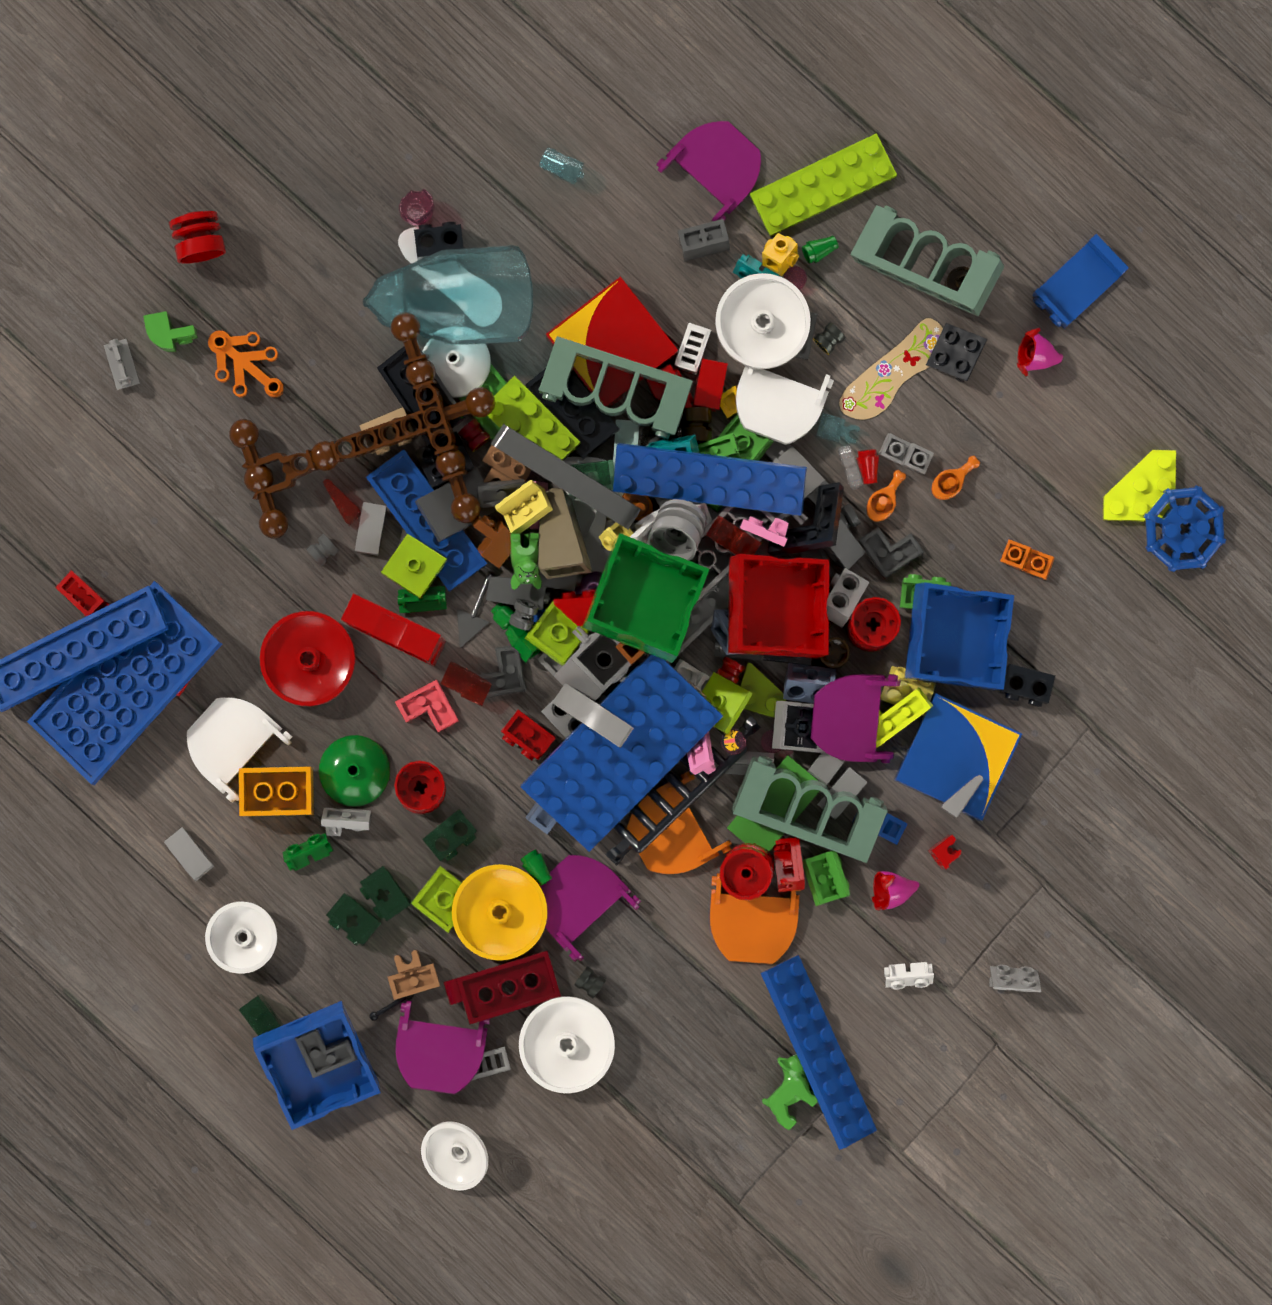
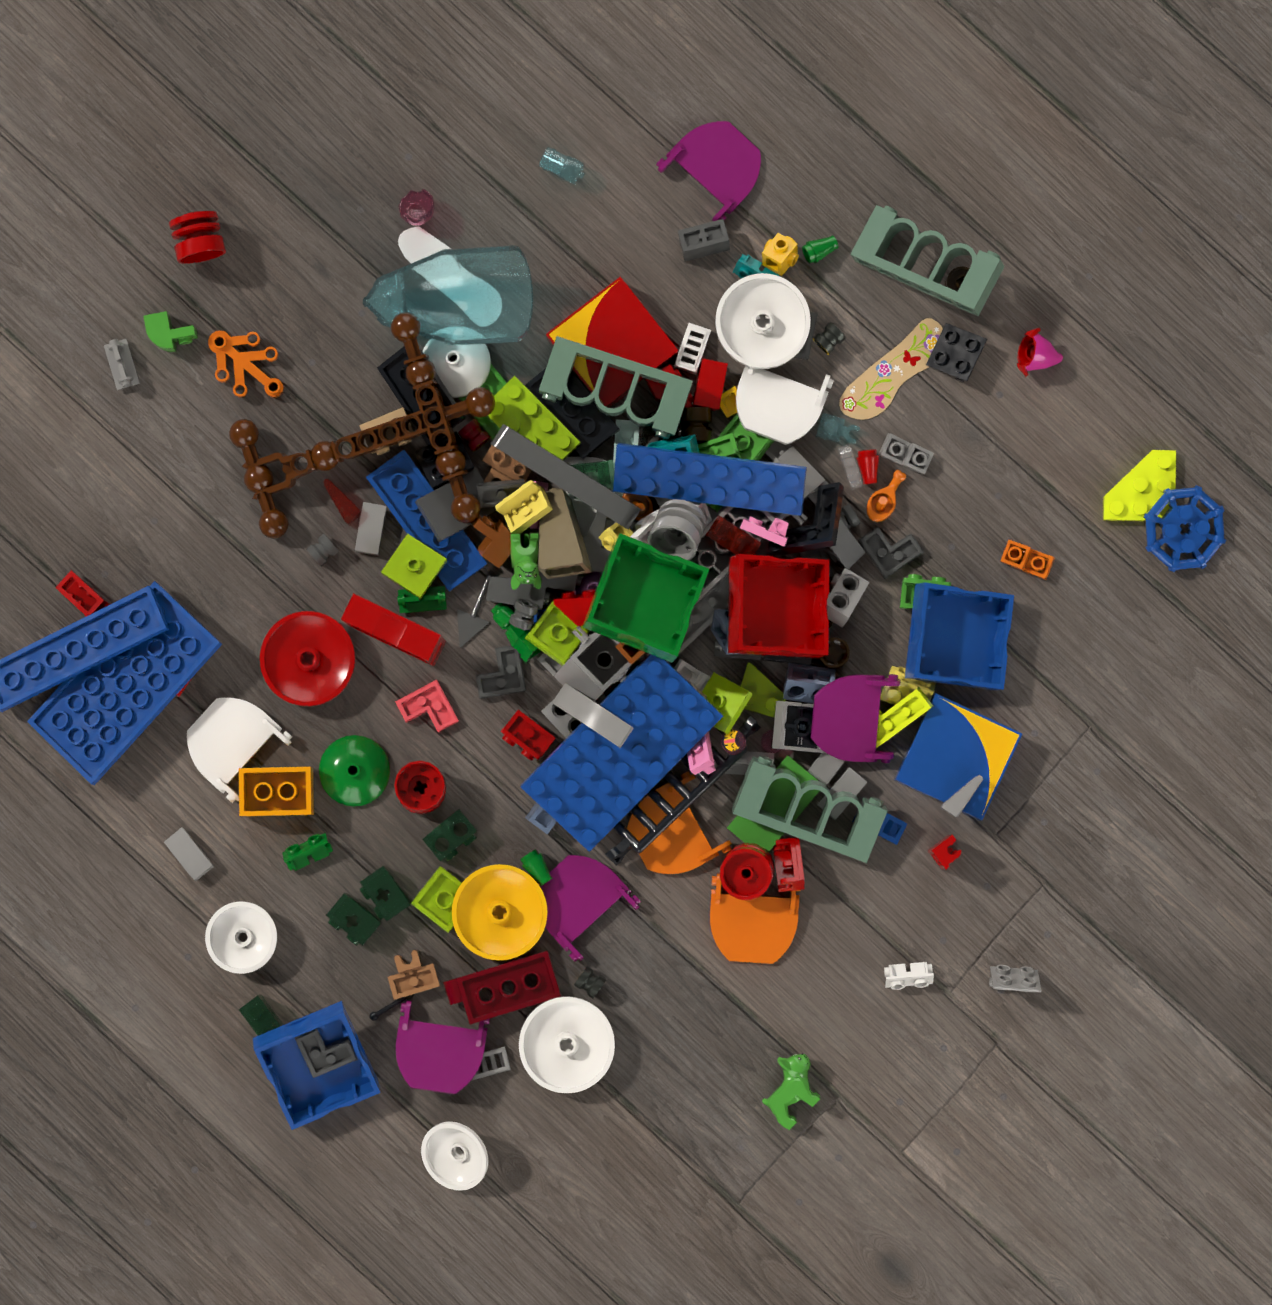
(336, 819): light grey hinge -> none
(438, 235): black brick -> none
(466, 683): clear red slope -> none
(730, 670): red wheel -> none
(796, 276): clear pink tile -> none
(818, 1052): blue plate -> none
(823, 185): lime plate -> none
(826, 877): bright green bracket -> none
(882, 614): red wheel -> none
(892, 890): hat -> none
(950, 482): orange piece -> none
(1028, 678): black brick -> none
(1079, 282): blue panel -> none

